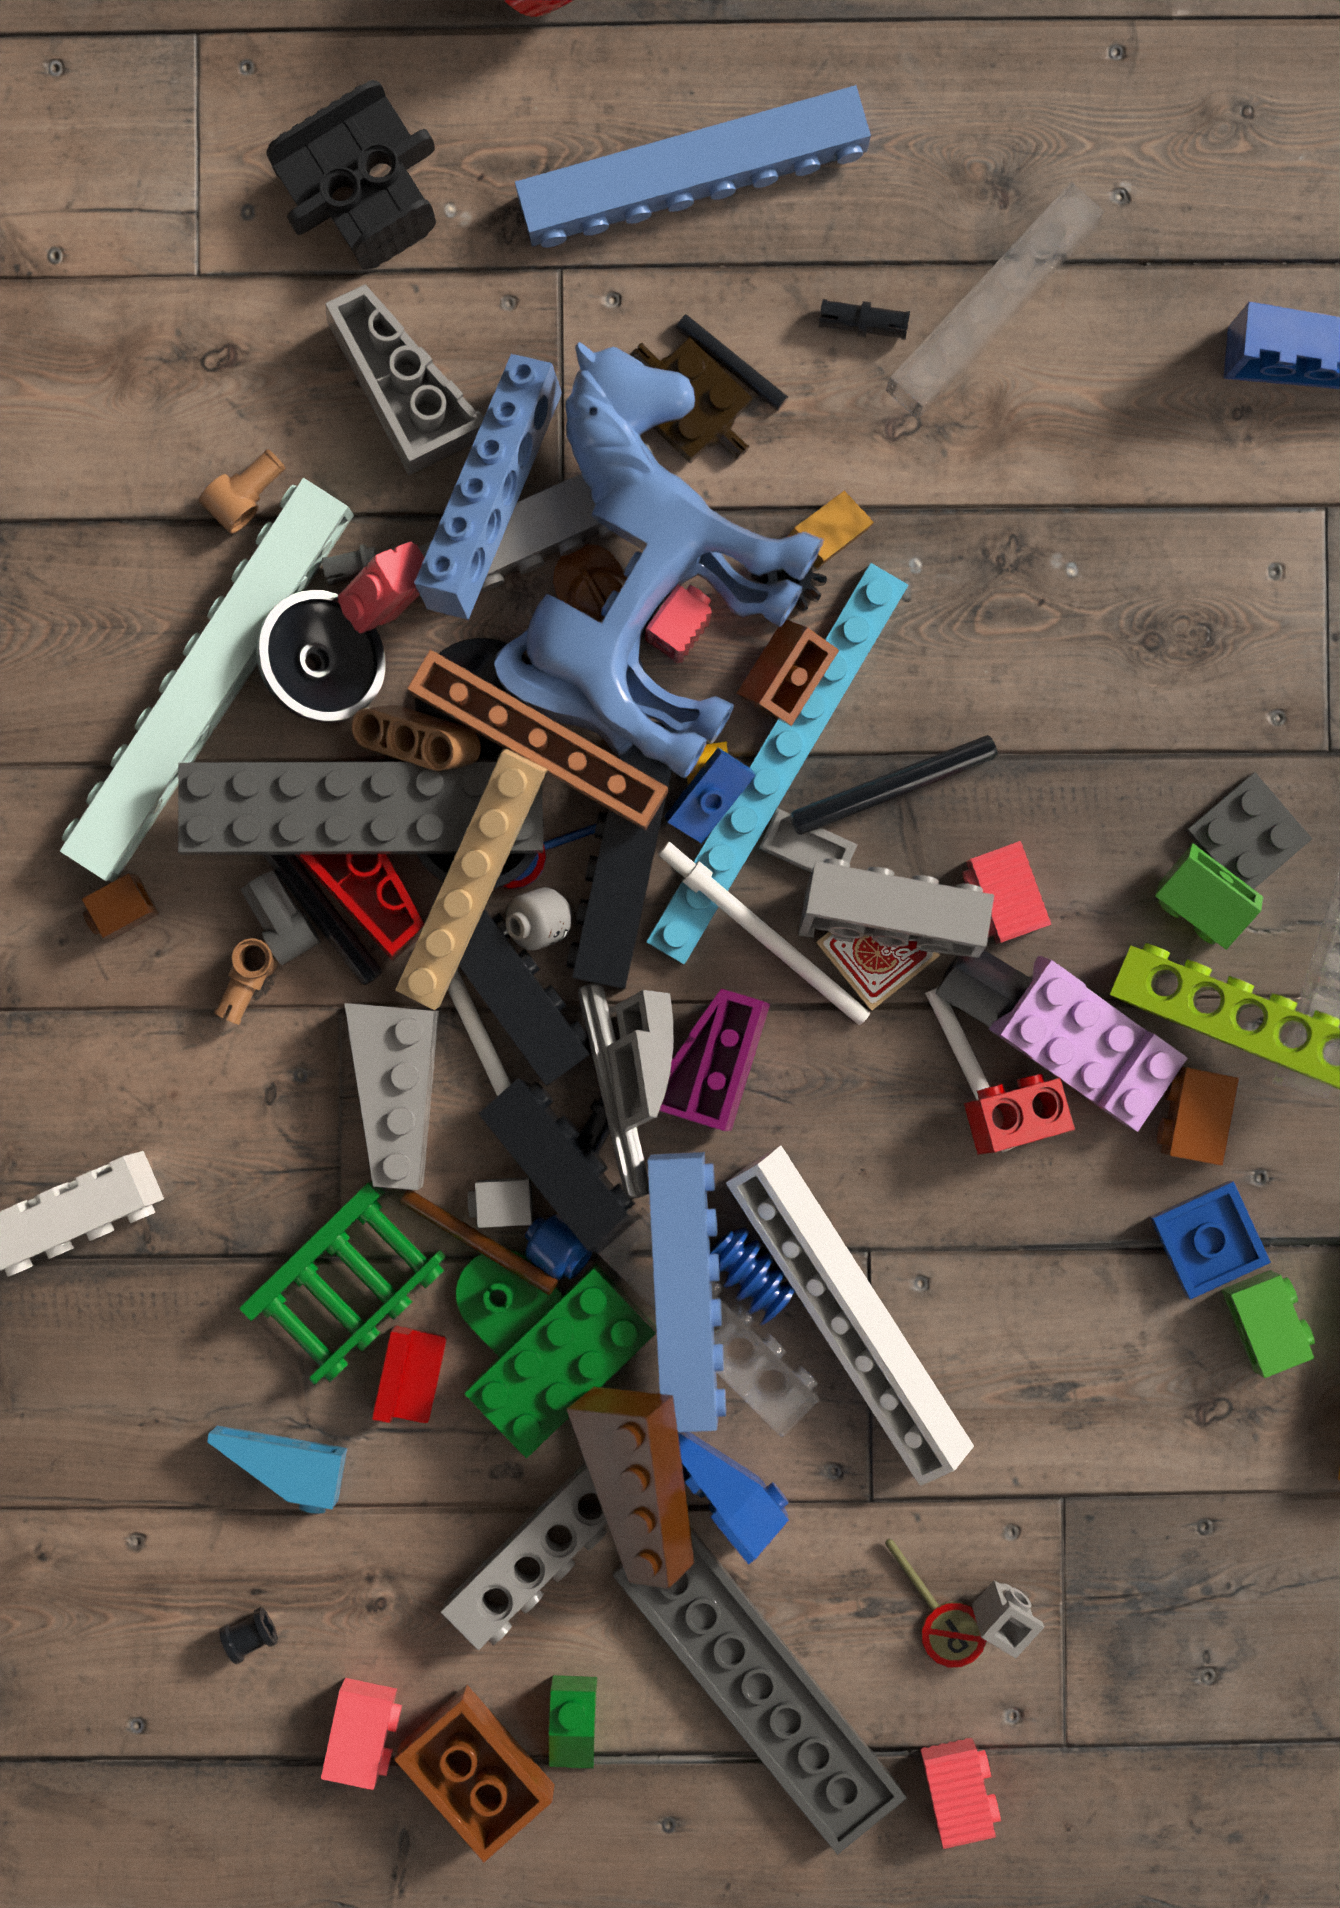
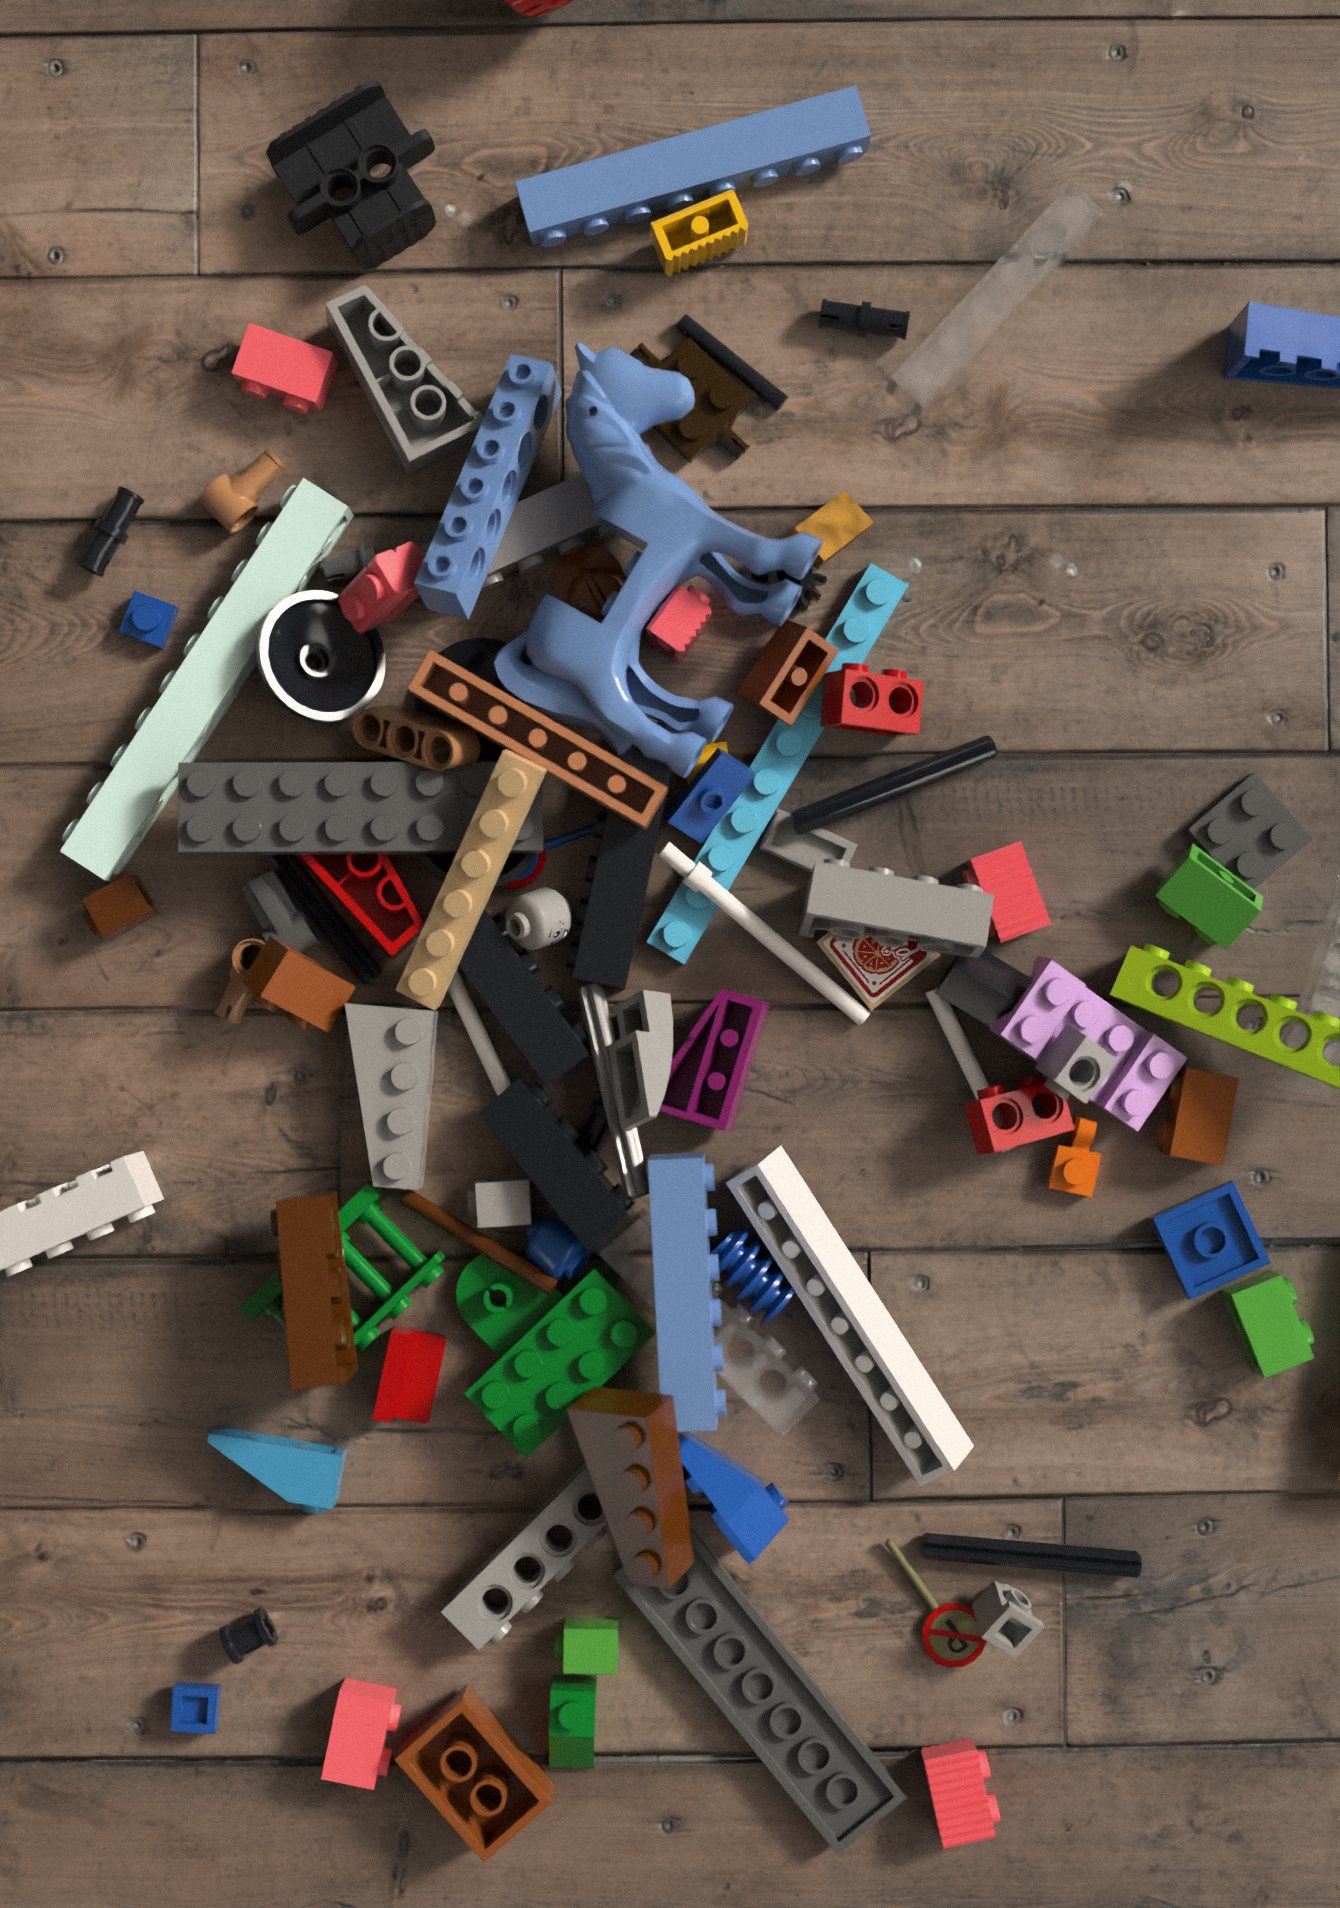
(110, 531): none -> black pin
(149, 620): none -> blue plate
(195, 1707): none -> blue plate
(284, 369): none -> coral brick
(298, 985): none -> dark orange brick
(314, 1291): none -> reddish brown wedge
(588, 1645): none -> bright green brick
(699, 232): none -> yellow brick
(872, 707): none -> red brick
(1031, 1555): none -> black axle
(1075, 1166): none -> orange plate
(1092, 1066): none -> light grey brick

